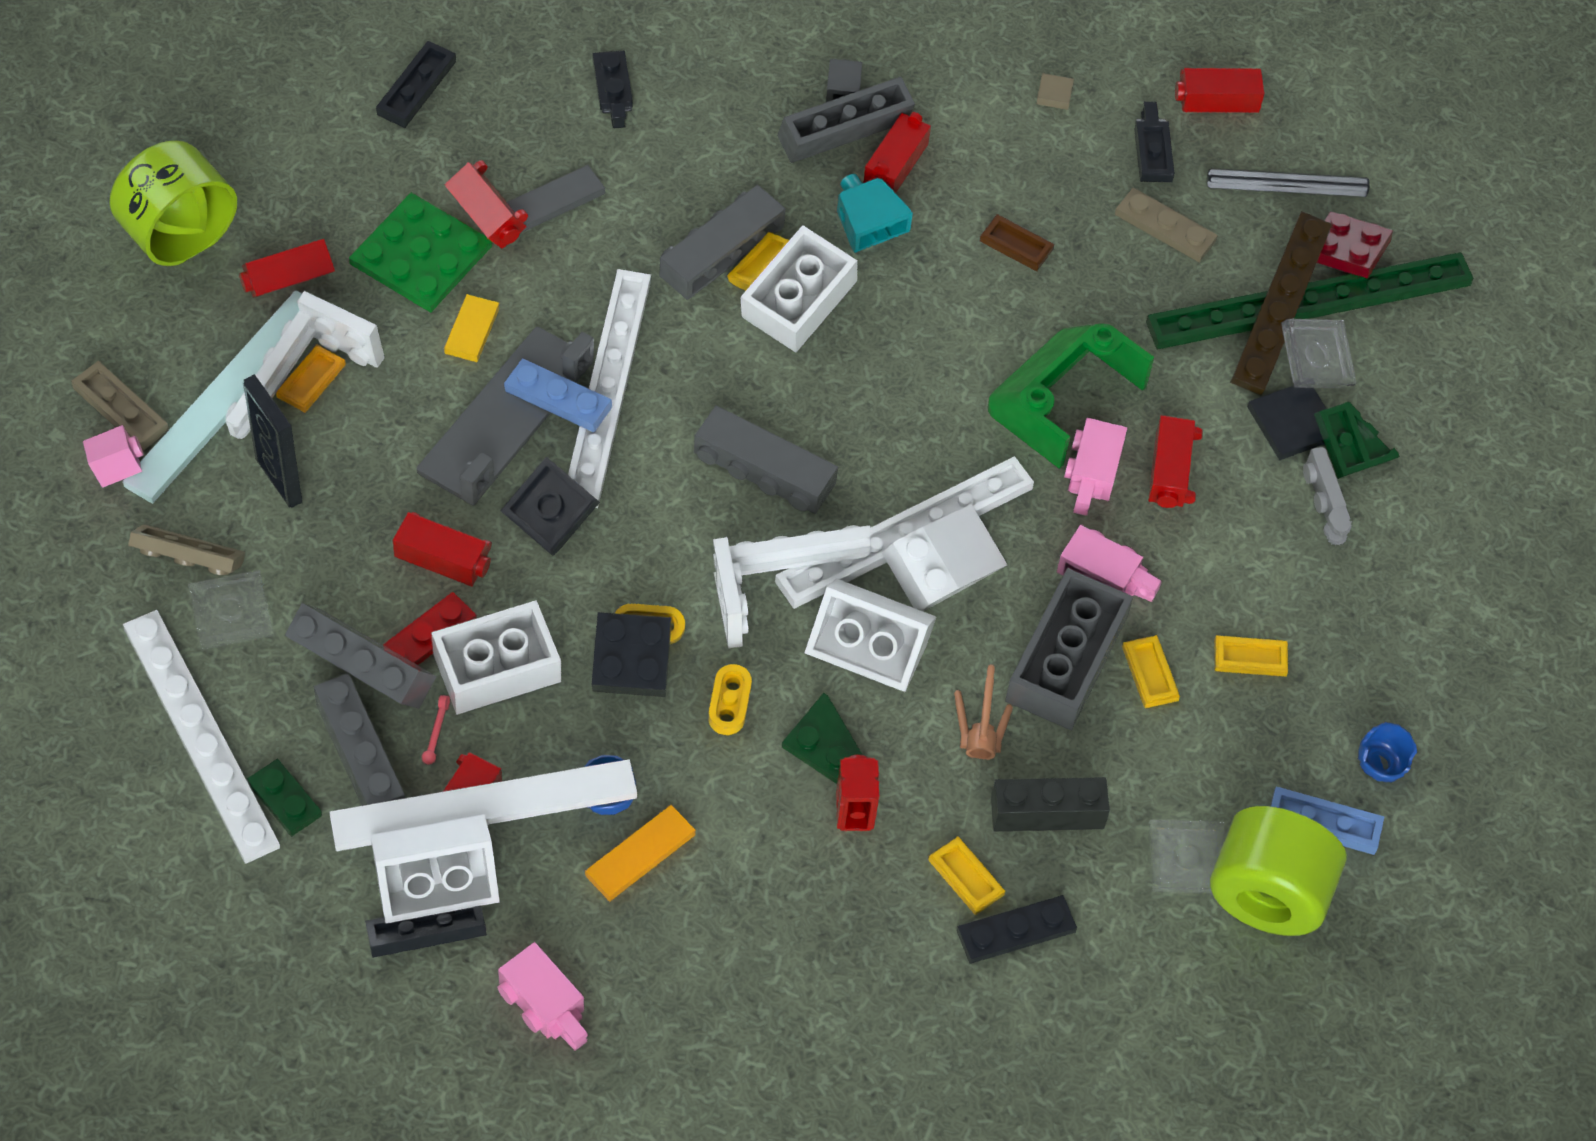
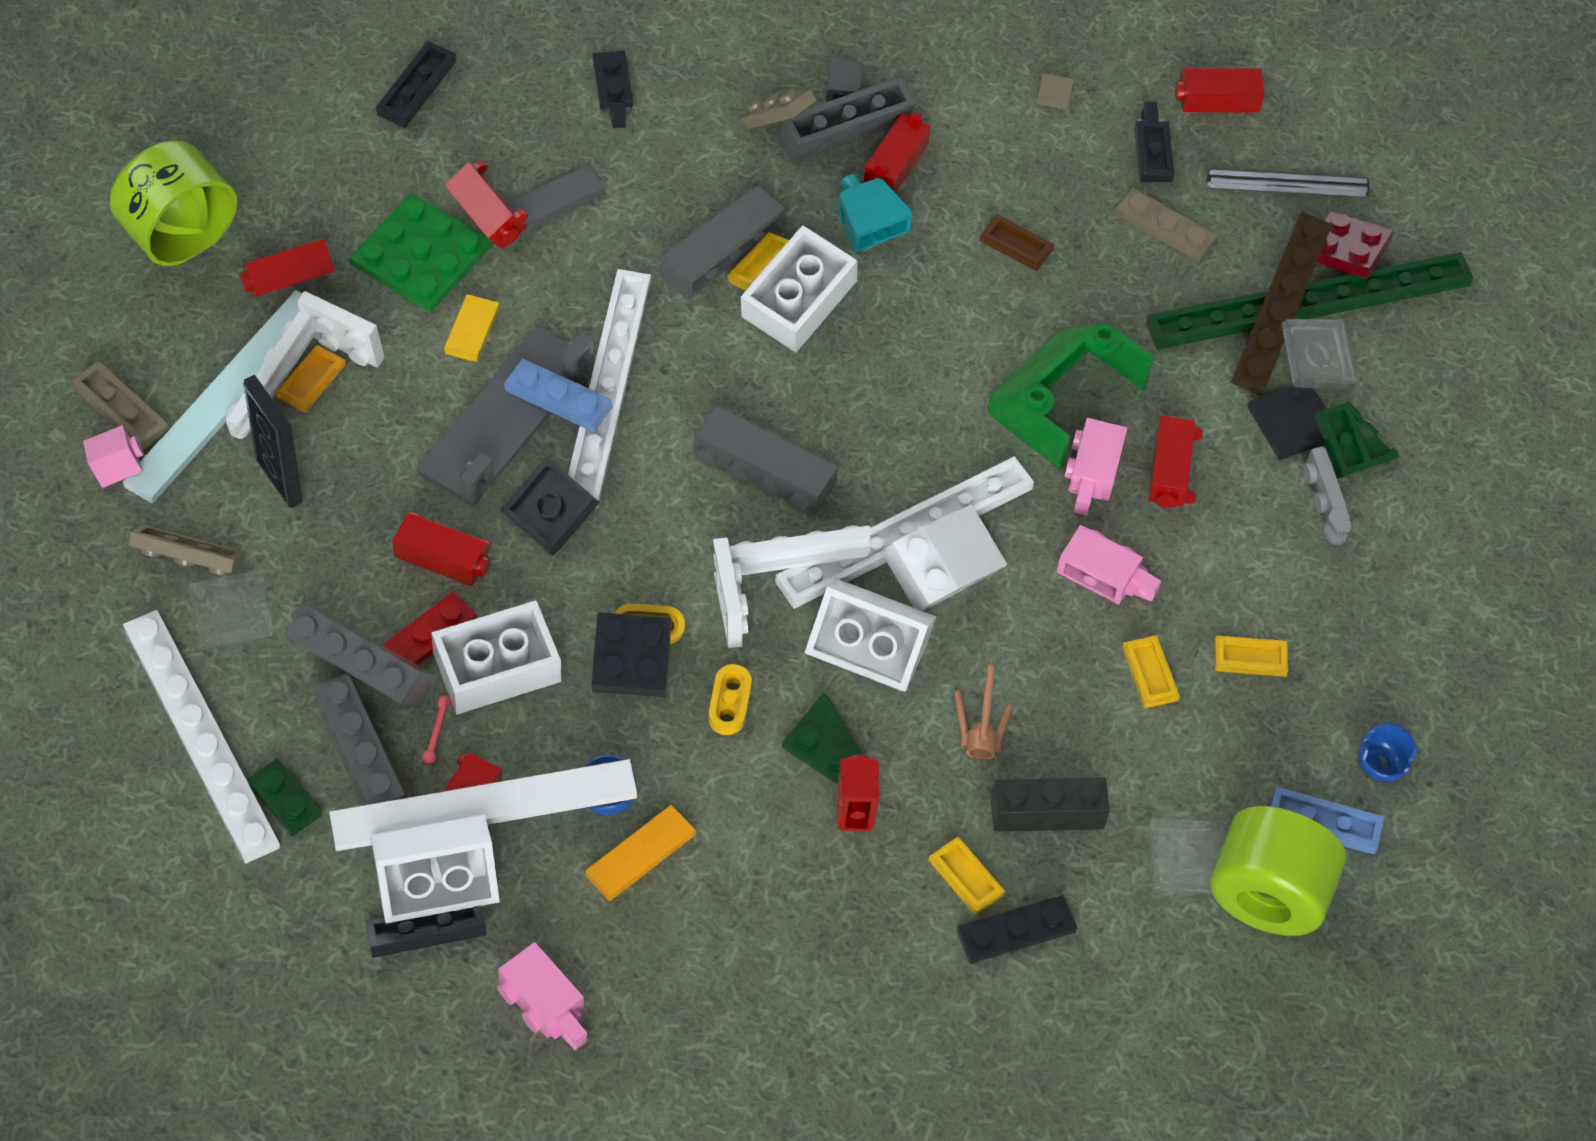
(776, 108): none -> dark tan plate
(1069, 649): dark grey brick -> none

